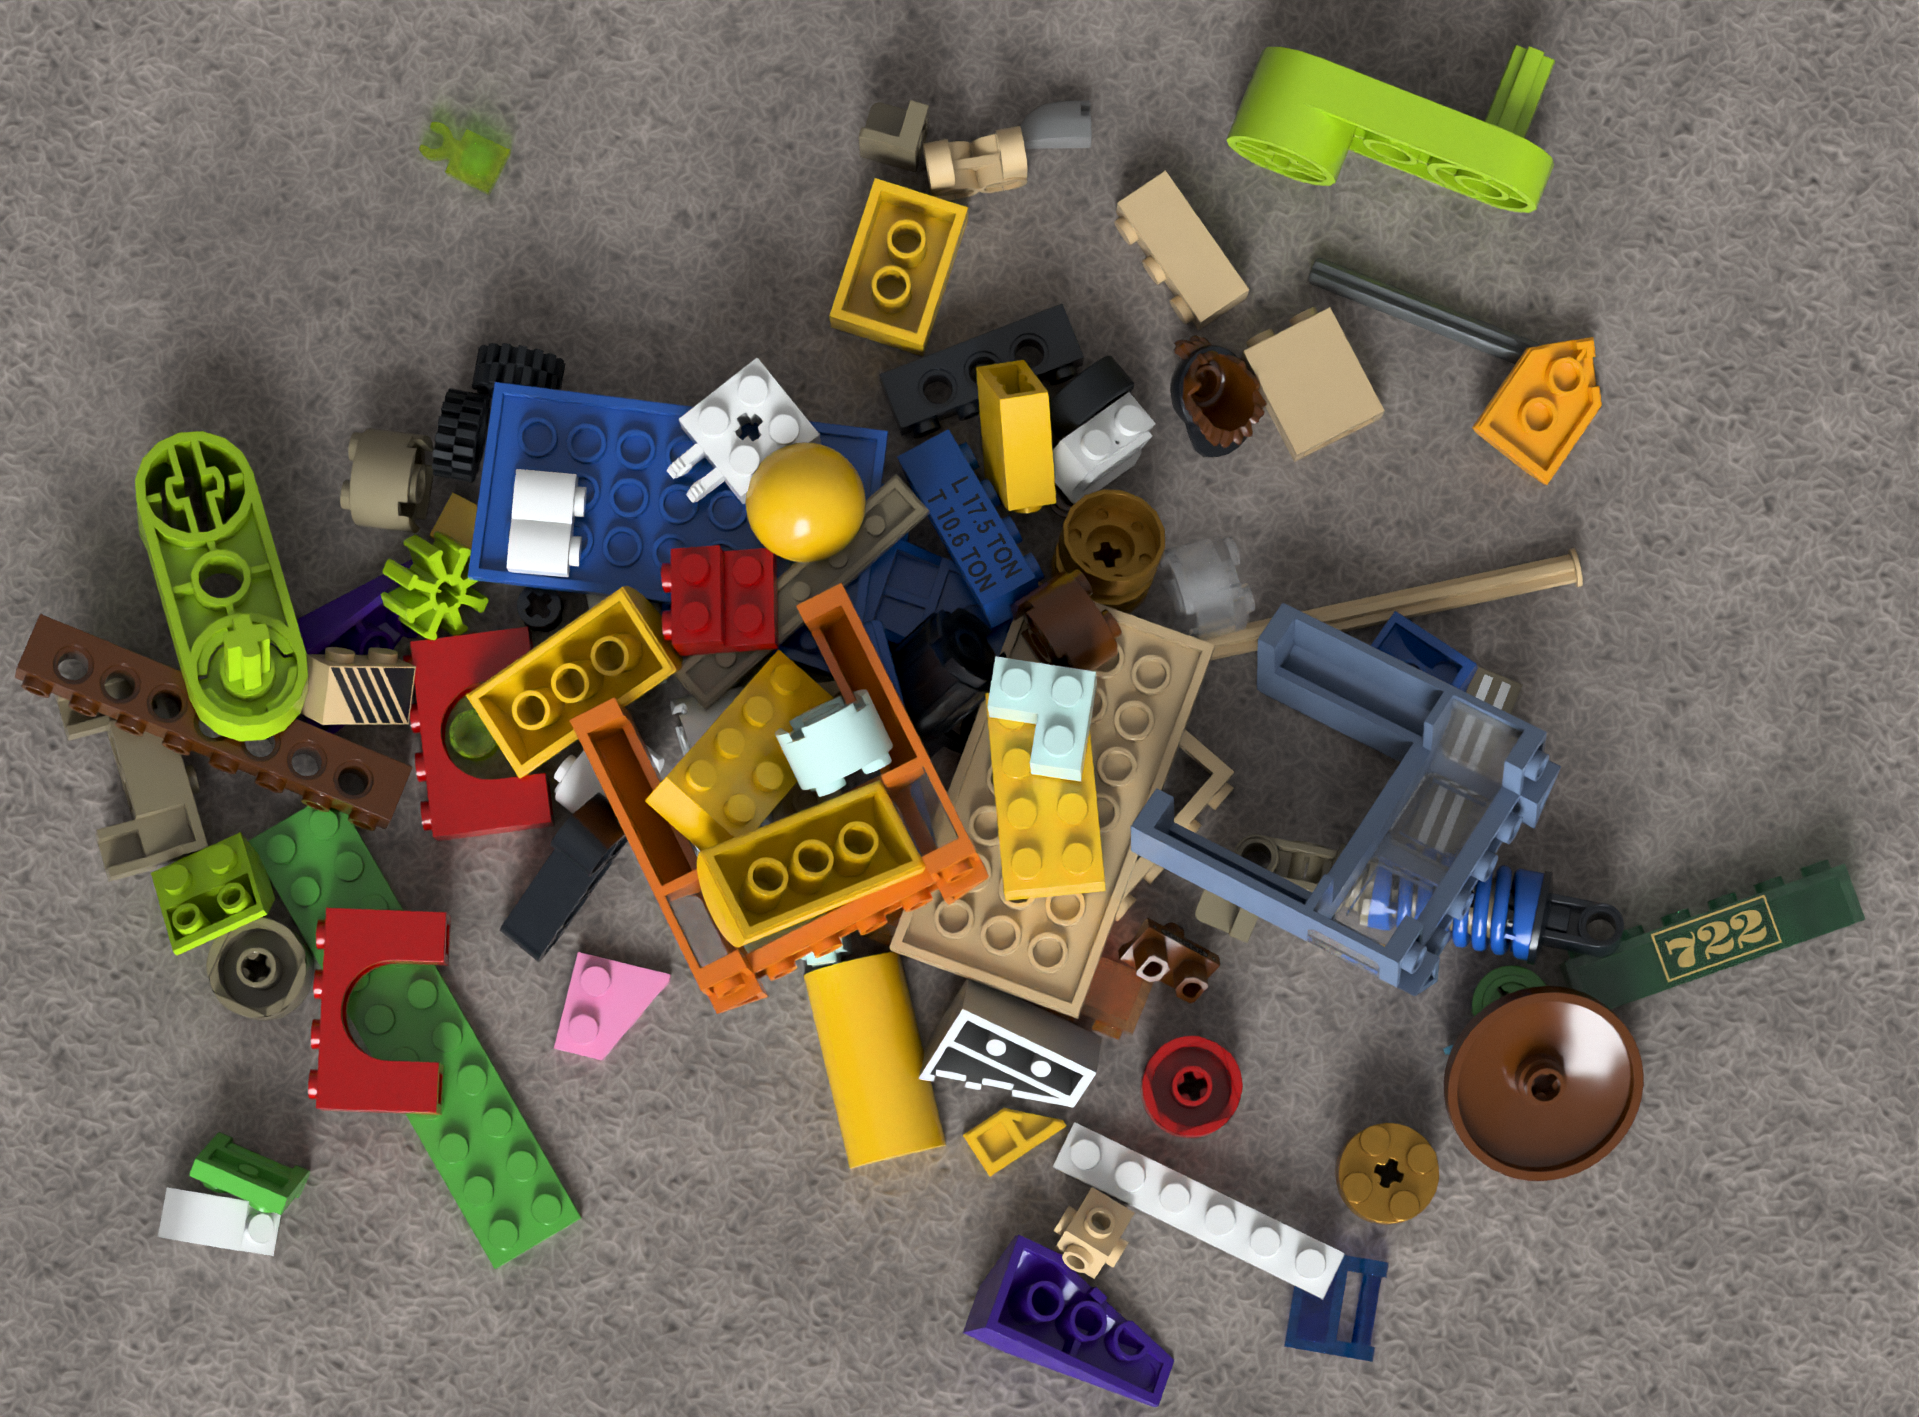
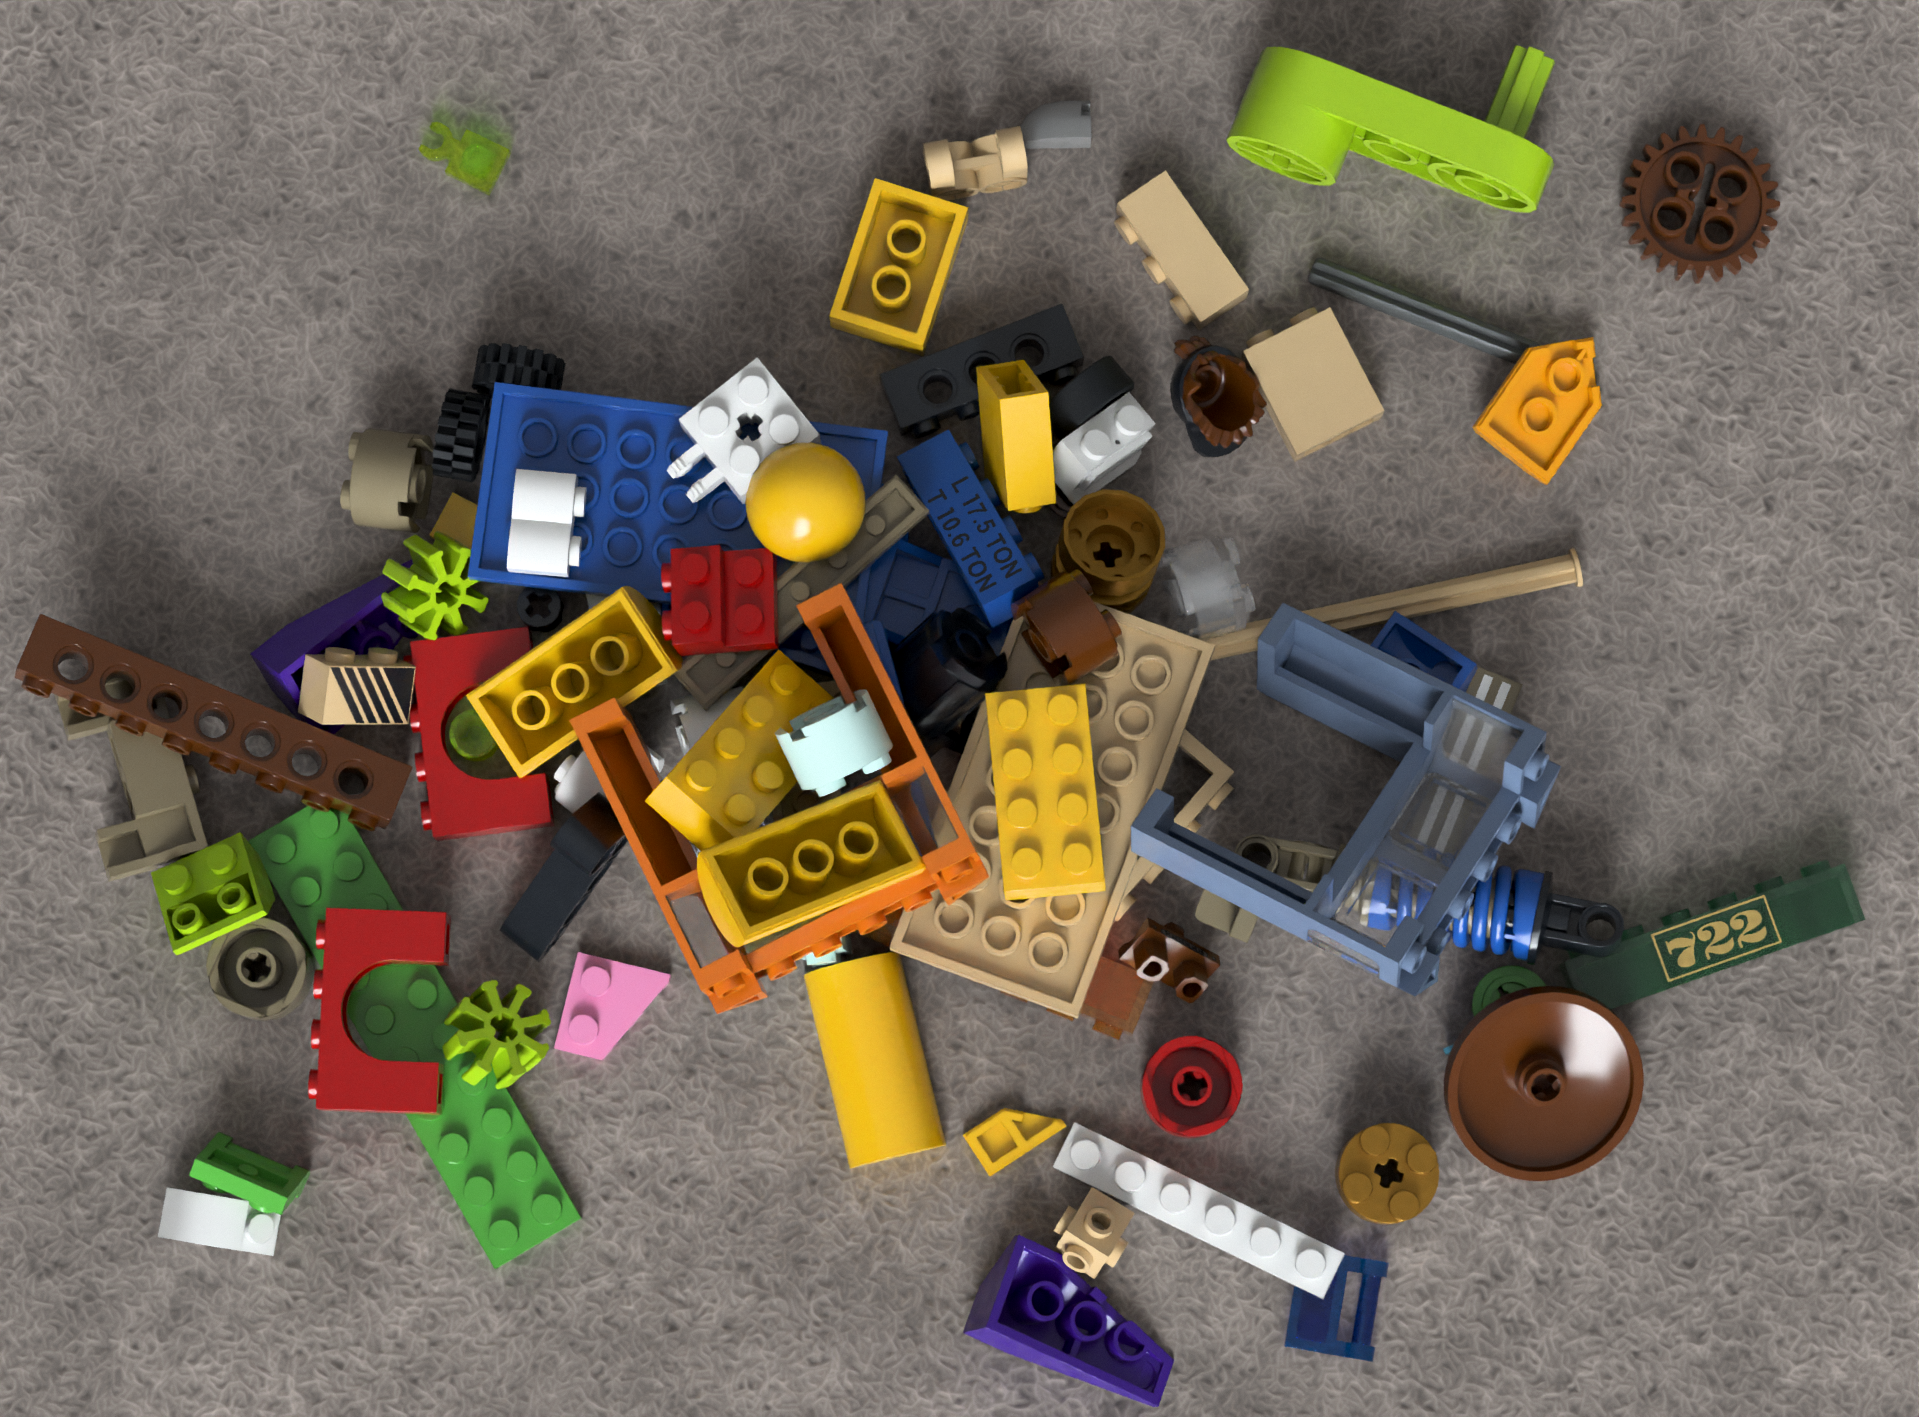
(249, 683): lime beam -> none
(478, 1020): none -> lime gear
(895, 134): dark tan panel -> none
(1011, 1046): light grey wedge -> none
(1053, 699): light aqua brick -> none
(1659, 191): none -> reddish brown gear

